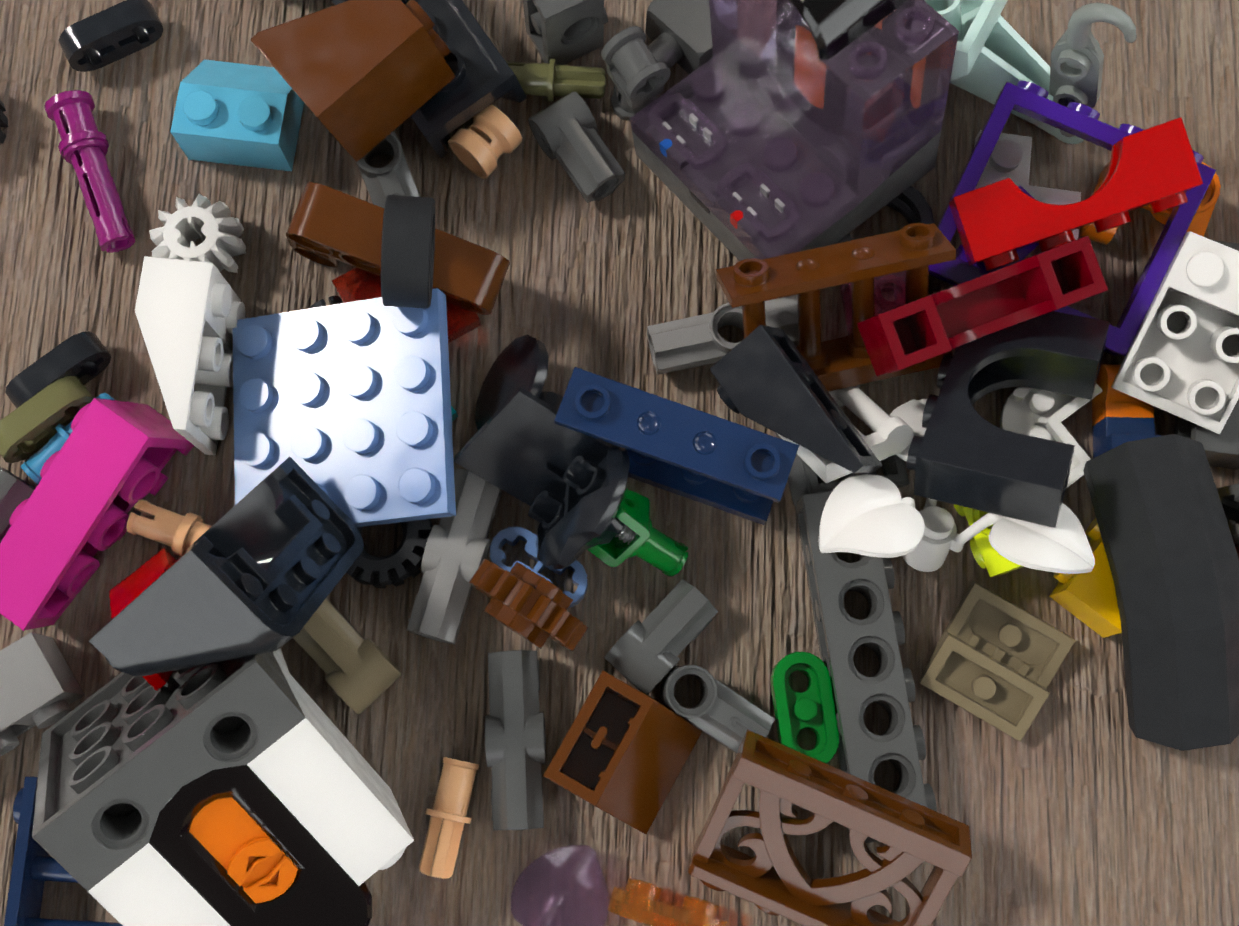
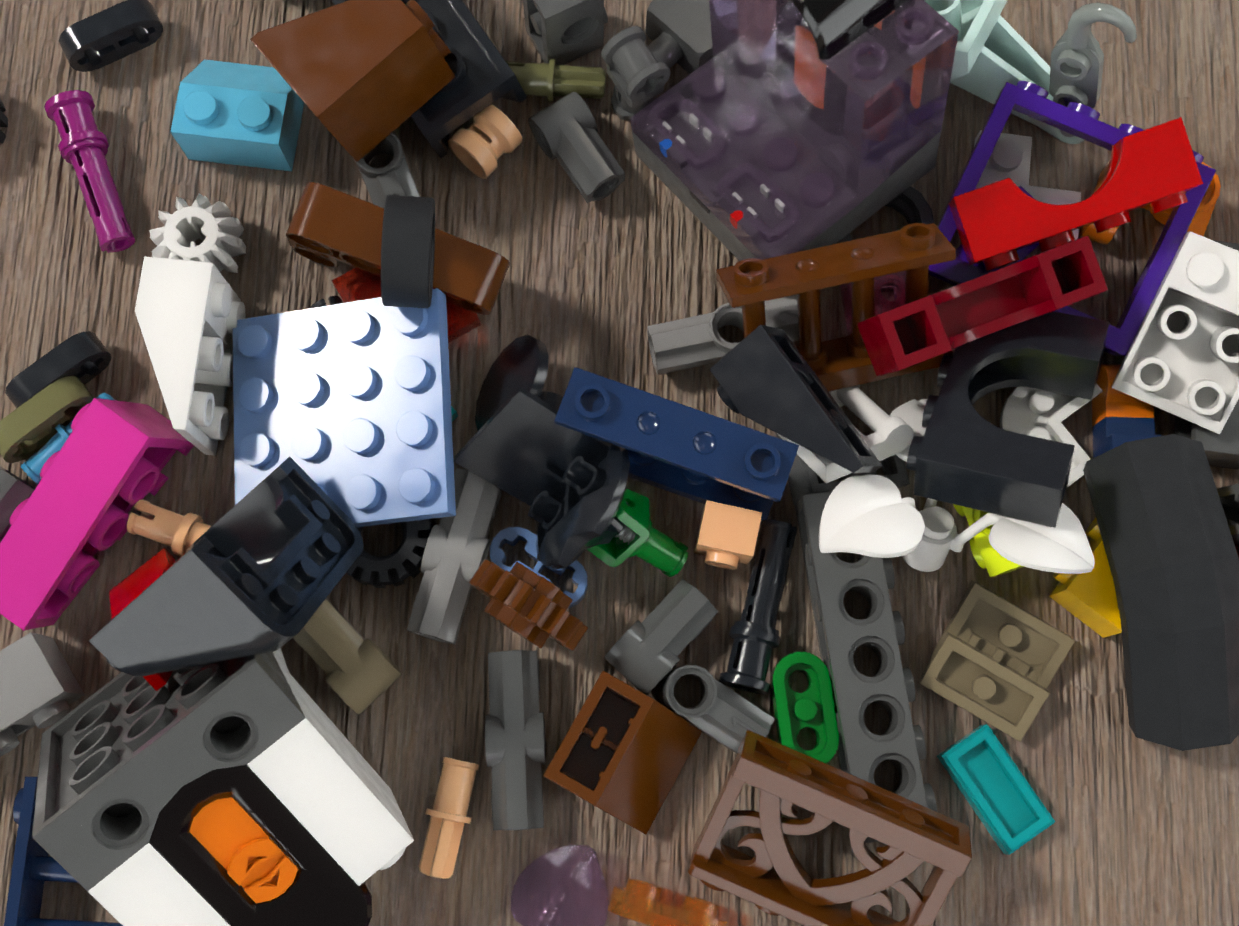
(727, 535): none -> light nougat plate
(756, 631): none -> black pin
(995, 789): none -> teal tile

